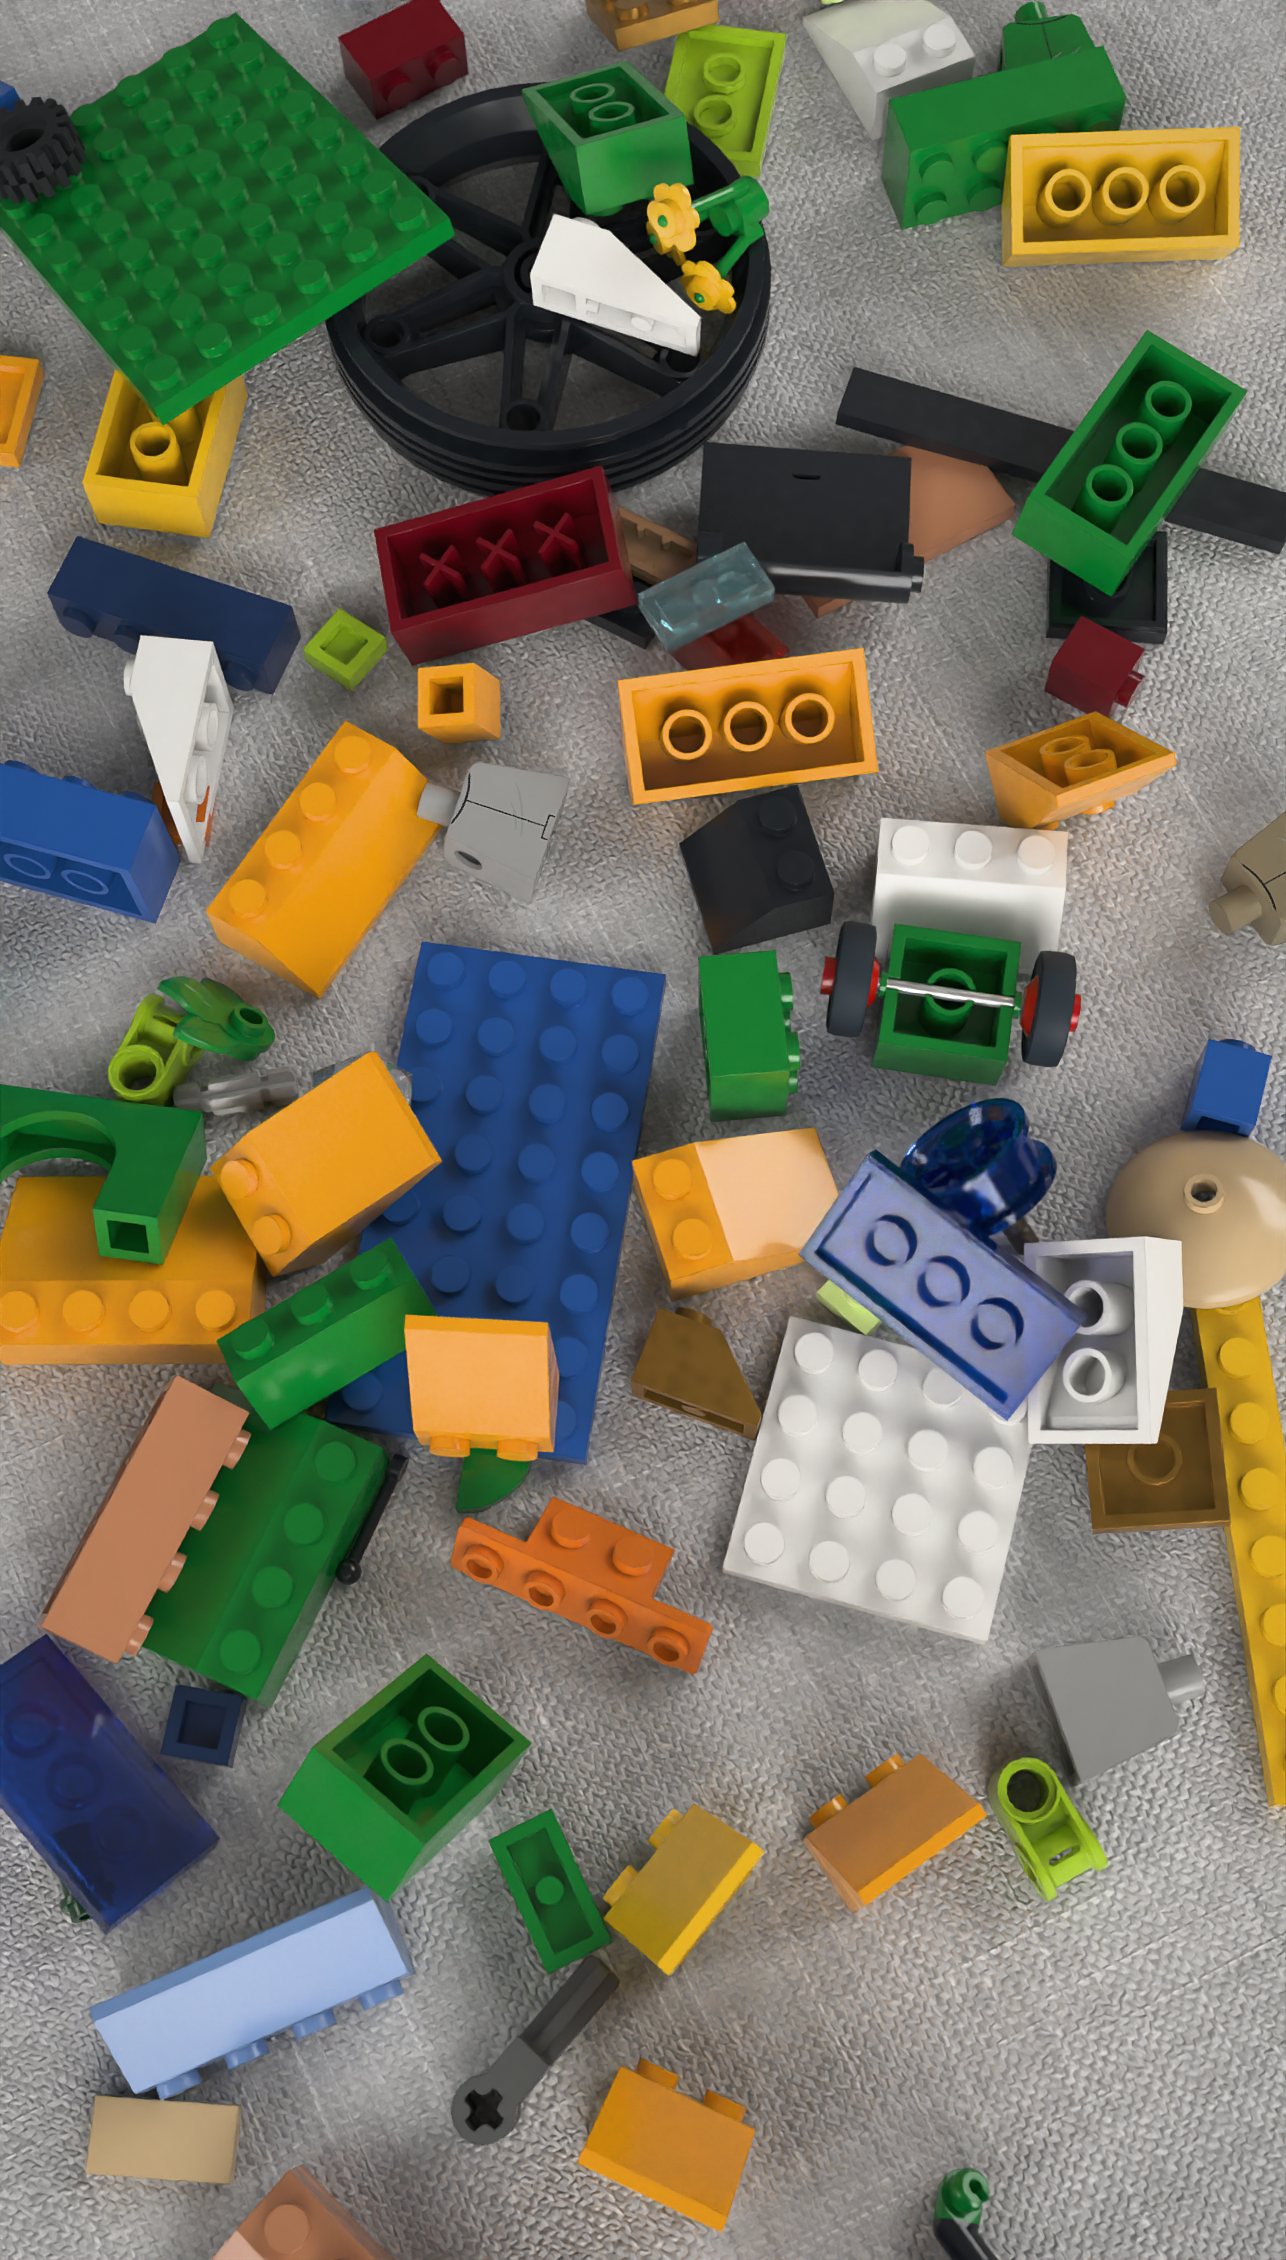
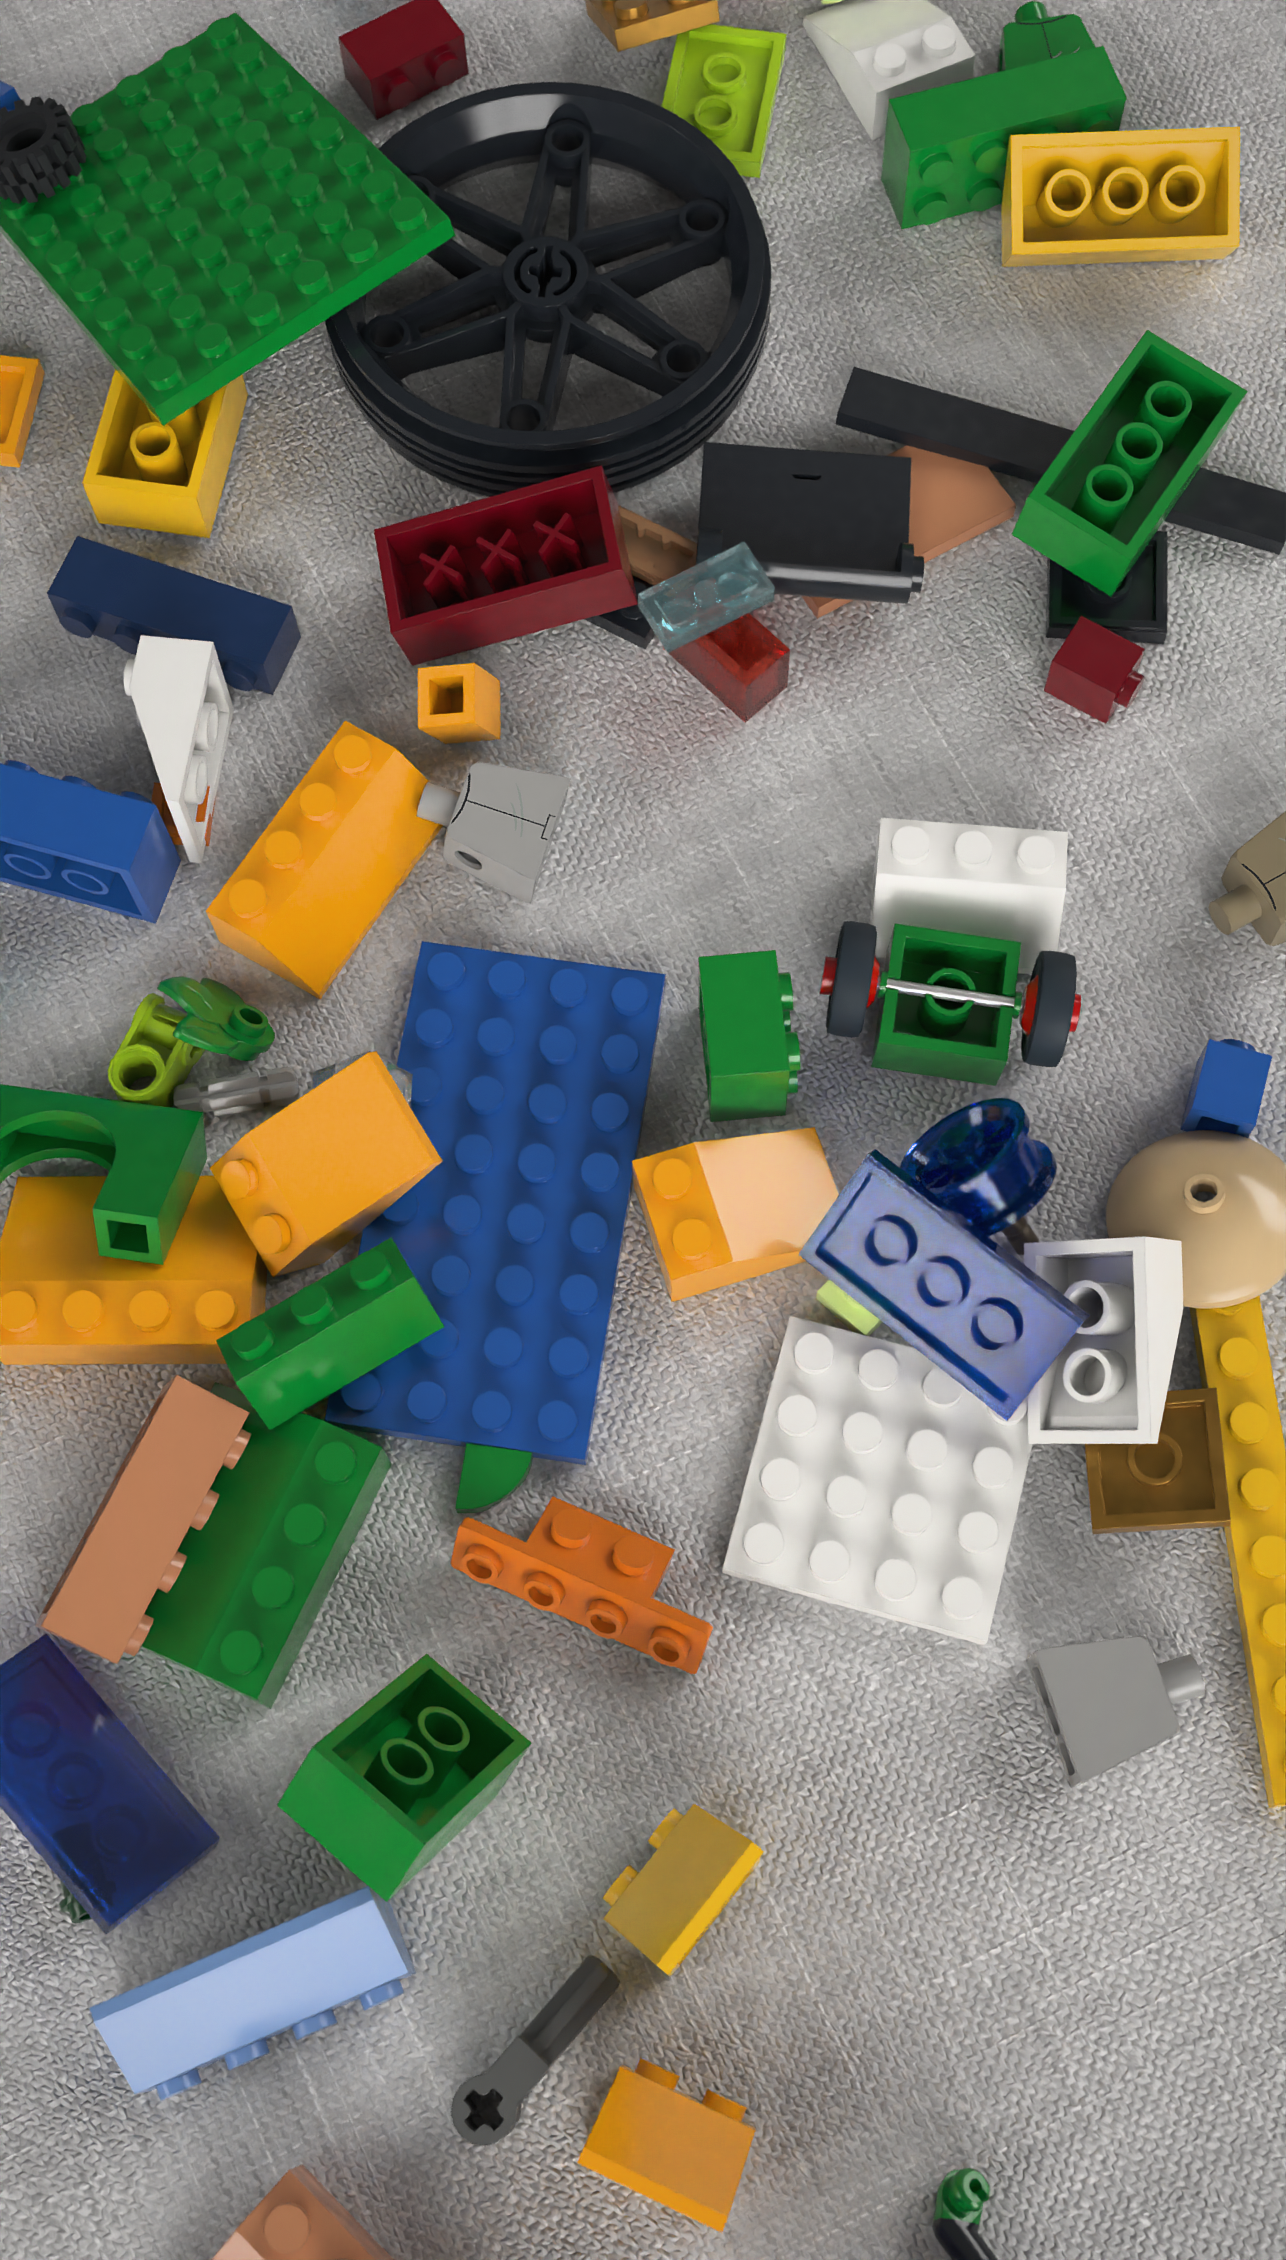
(164, 2139): tan tile -> none
(204, 1726): dark blue plate -> none
(345, 649): lime plate -> none
(349, 1569): black hinge -> none
(482, 1385): light orange slope -> none
(550, 1891): green plate -> none
(601, 282): white slope -> none
(610, 136): green slope -> none
(695, 1373): pearl gold slope -> none
(731, 211): plant -> none
(746, 726): light orange slope -> none
(758, 871): black slope -> none
(889, 1828): light orange slope -> none
(1046, 1829): lime piece -> none
(1072, 770): light orange slope -> none

